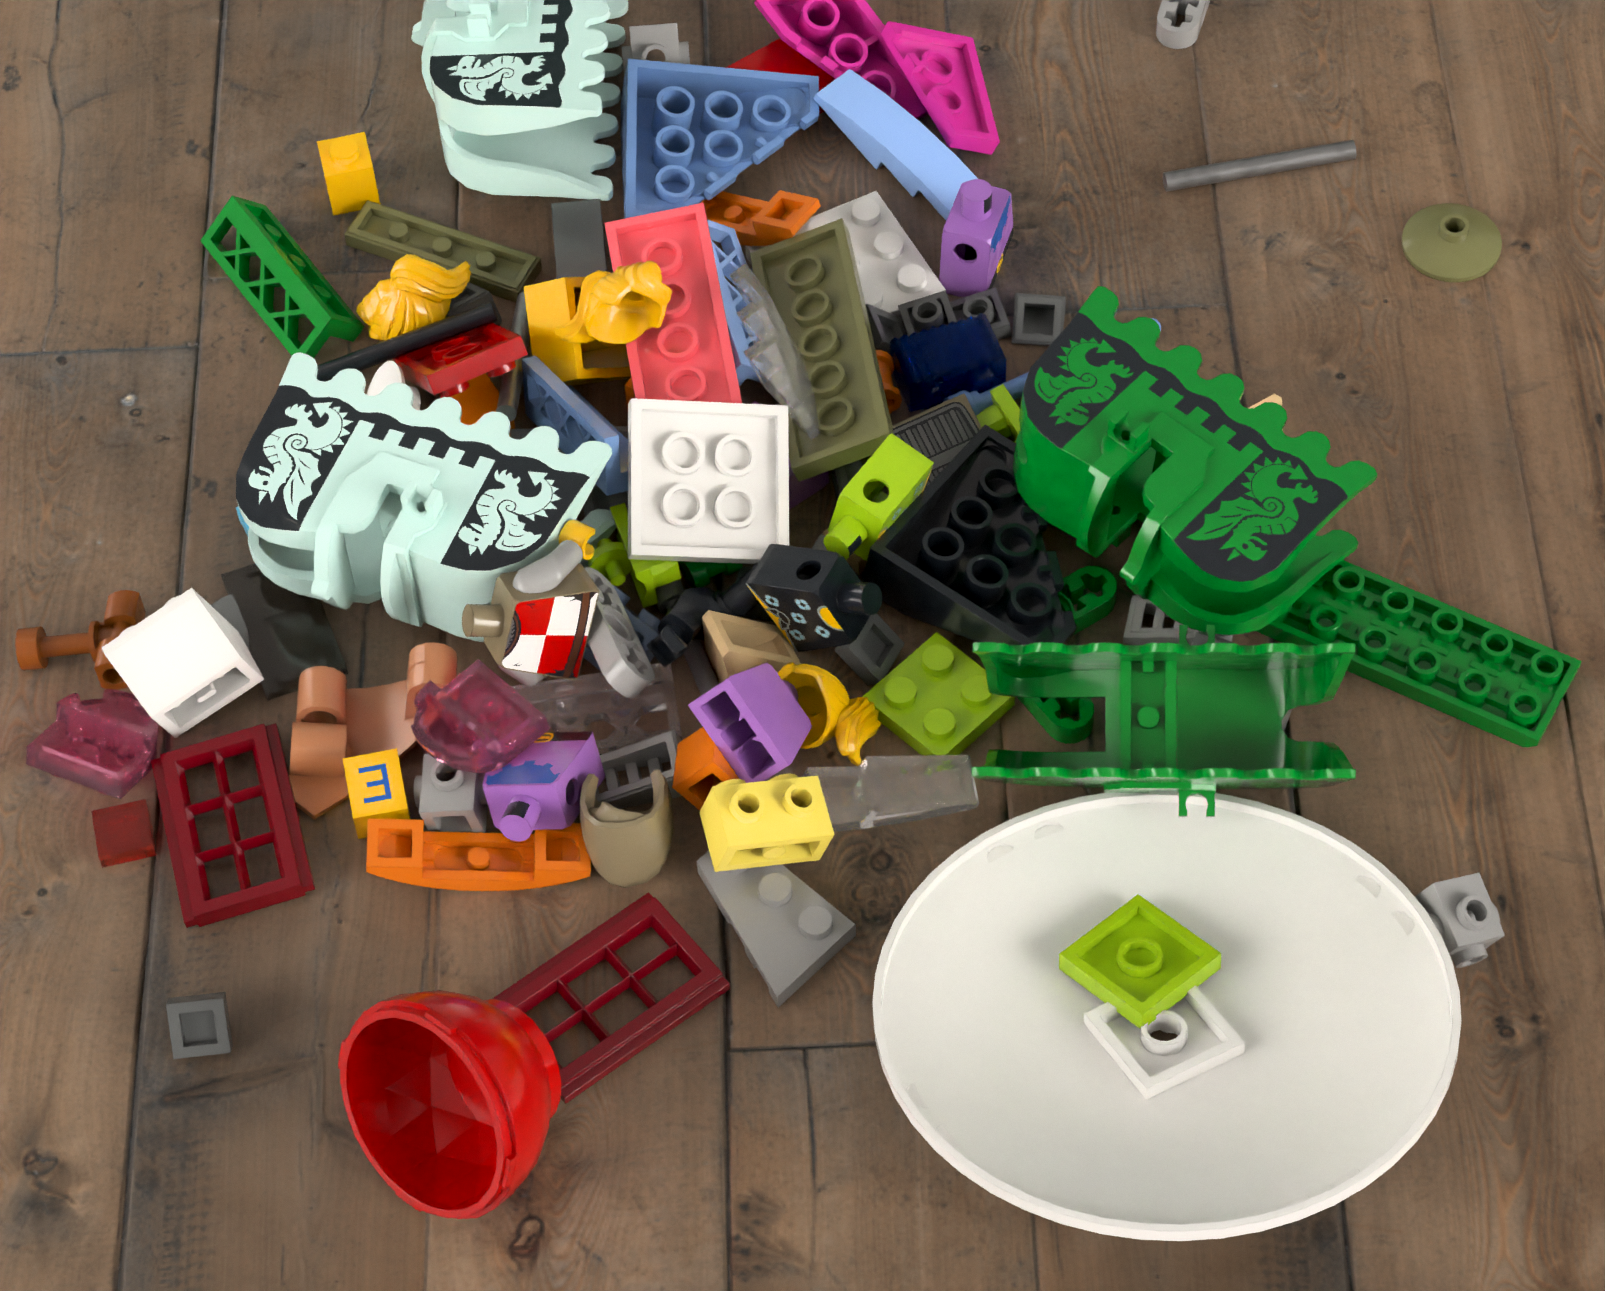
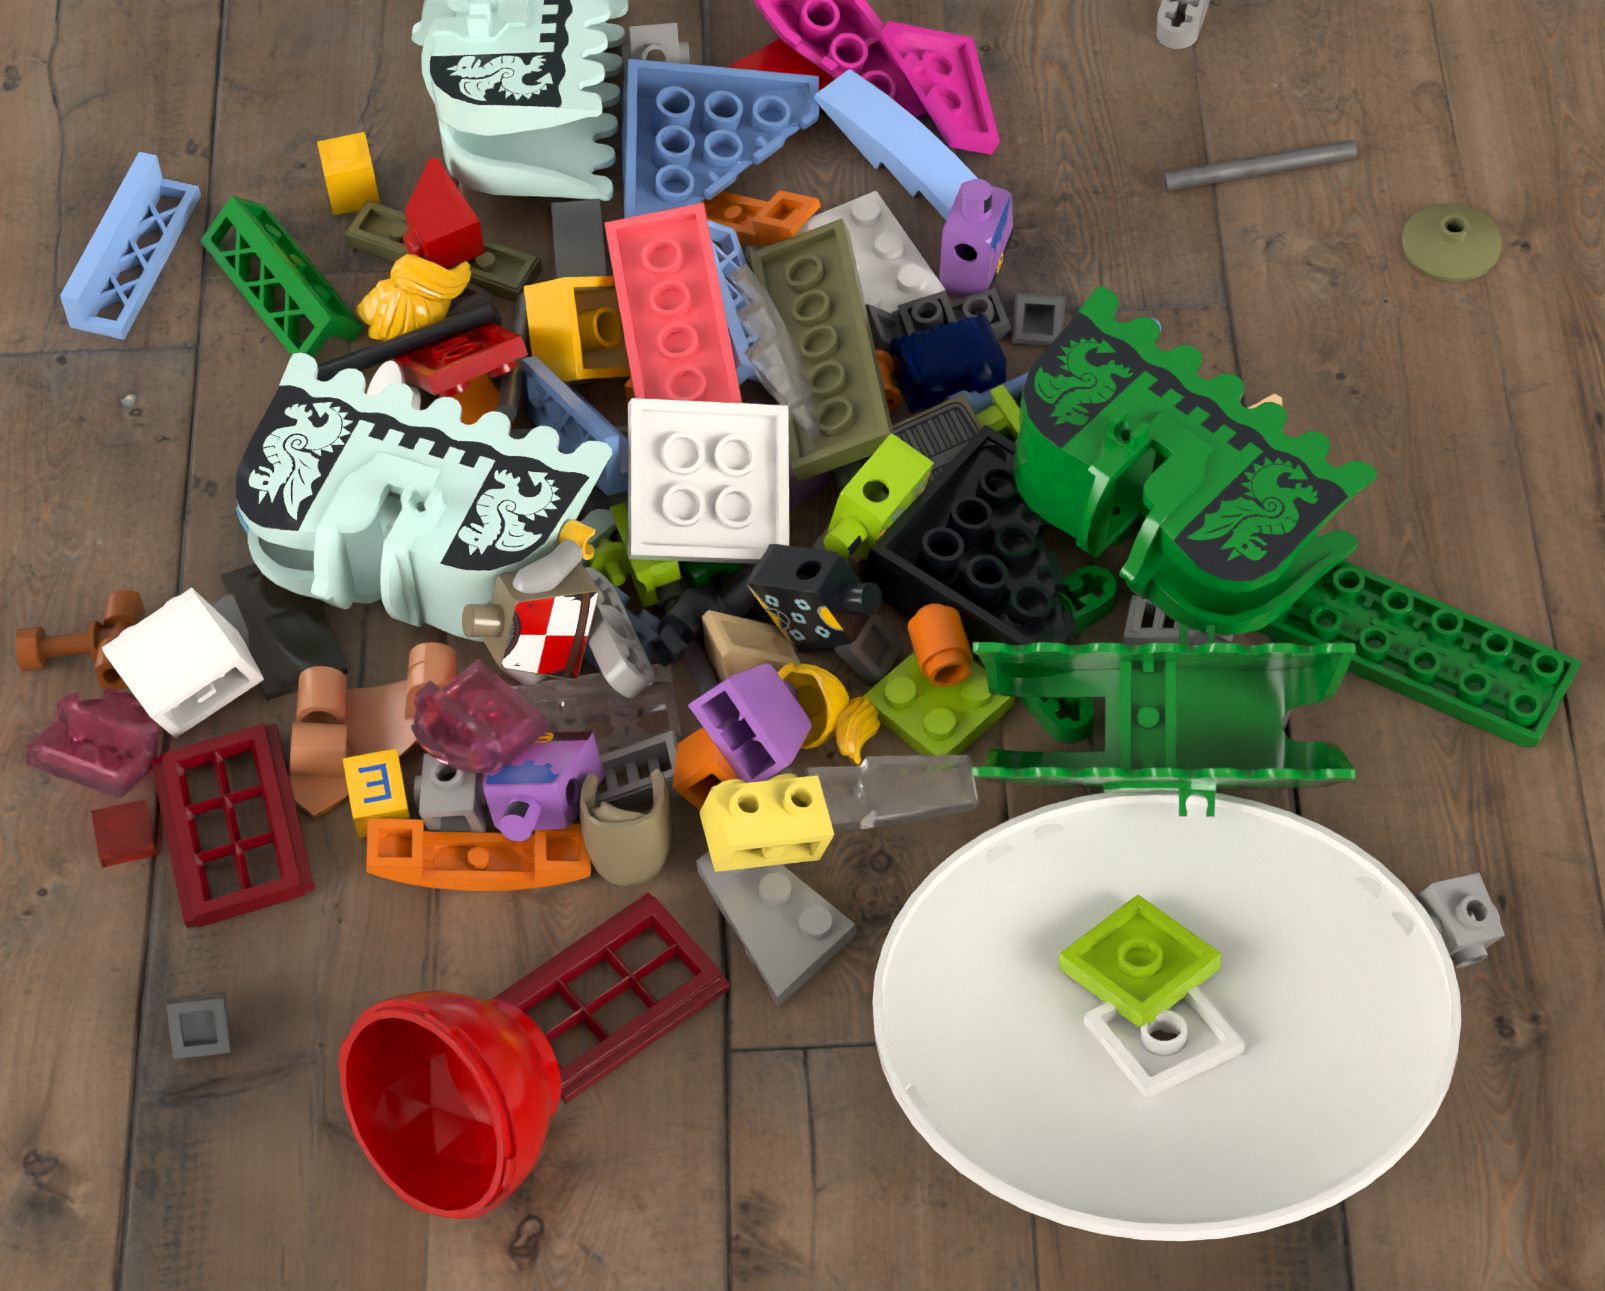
(112, 246): none -> light blue fence
(441, 220): none -> red slope
(618, 305): yellow hair -> none
(940, 645): none -> orange brick

